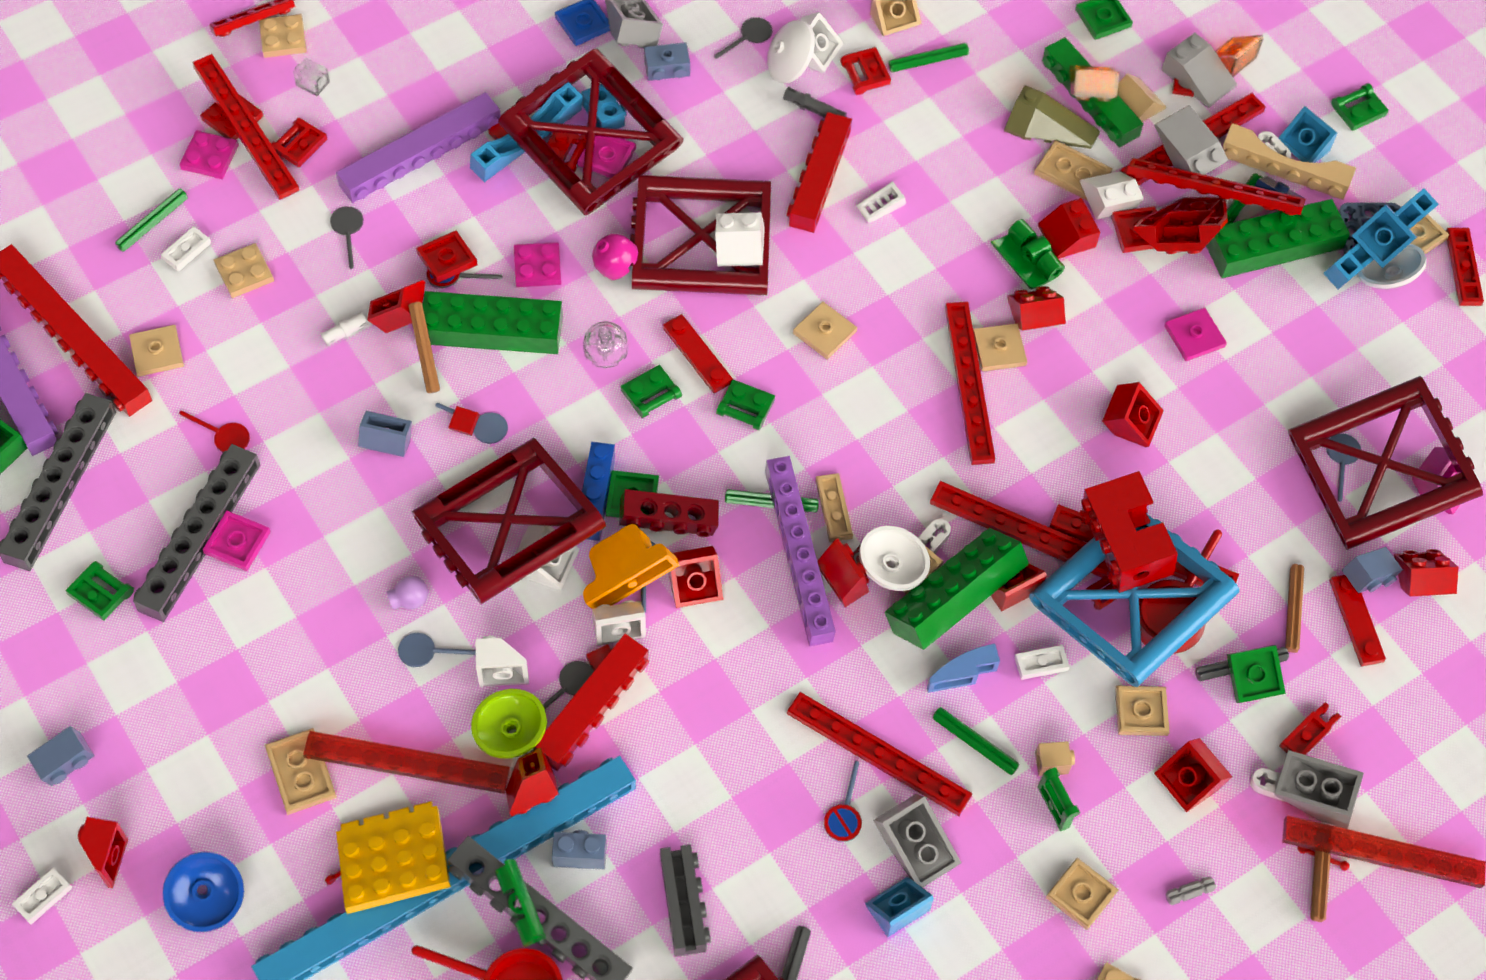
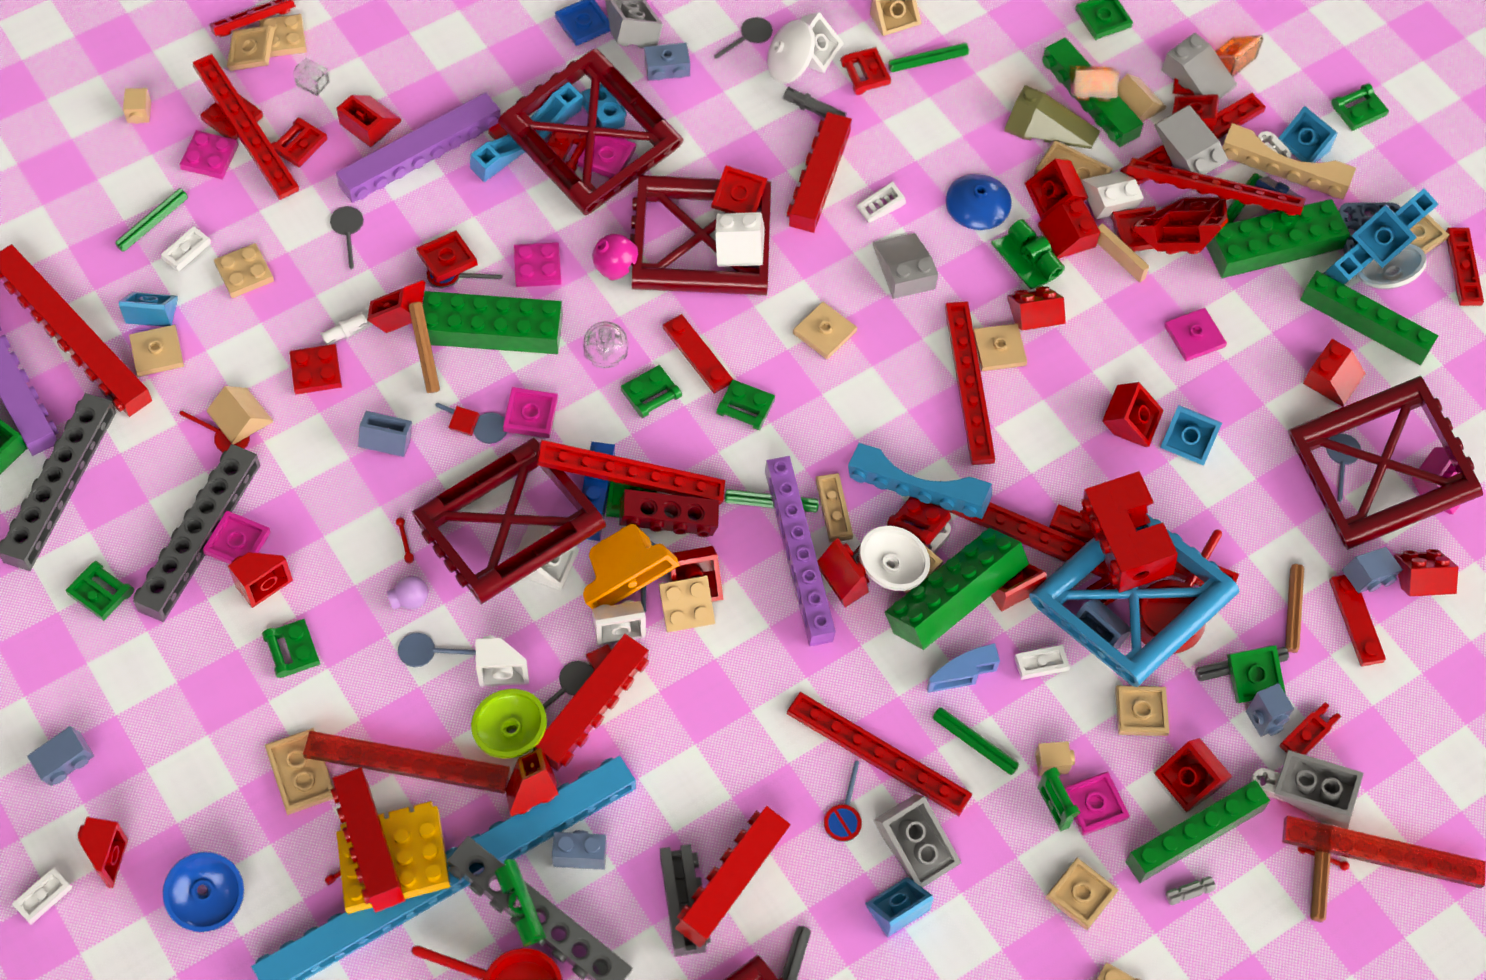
(137, 105): none -> tan brick
(148, 309): none -> dark azure slope
(238, 413): none -> tan slope
(250, 48): none -> tan plate
(259, 575): none -> red slope
(299, 646): none -> green plate
(315, 369): none -> red plate
(366, 118): none -> red slope
(368, 840): none -> red brick
(409, 558): none -> red hinge
(530, 412): none -> dark pink plate
(629, 471): none -> red plate
(686, 603): none -> tan plate
(732, 877): none -> red brick
(739, 191): none -> red plate
(906, 265): none -> light grey slope
(921, 514): none -> red plate
(962, 495): none -> dark azure arch
(976, 209): none -> blue dish
(1054, 186): none -> red slope
(1097, 802): none -> dark pink plate
(1104, 622): none -> sand blue brick
(1122, 253): none -> tan tile
(1191, 435): none -> dark azure slope
(1197, 831): none -> green brick
(1204, 105): none -> red plate
(1270, 710): none -> sand blue brick
(1335, 373): none -> red slope
(1369, 317): none -> green brick

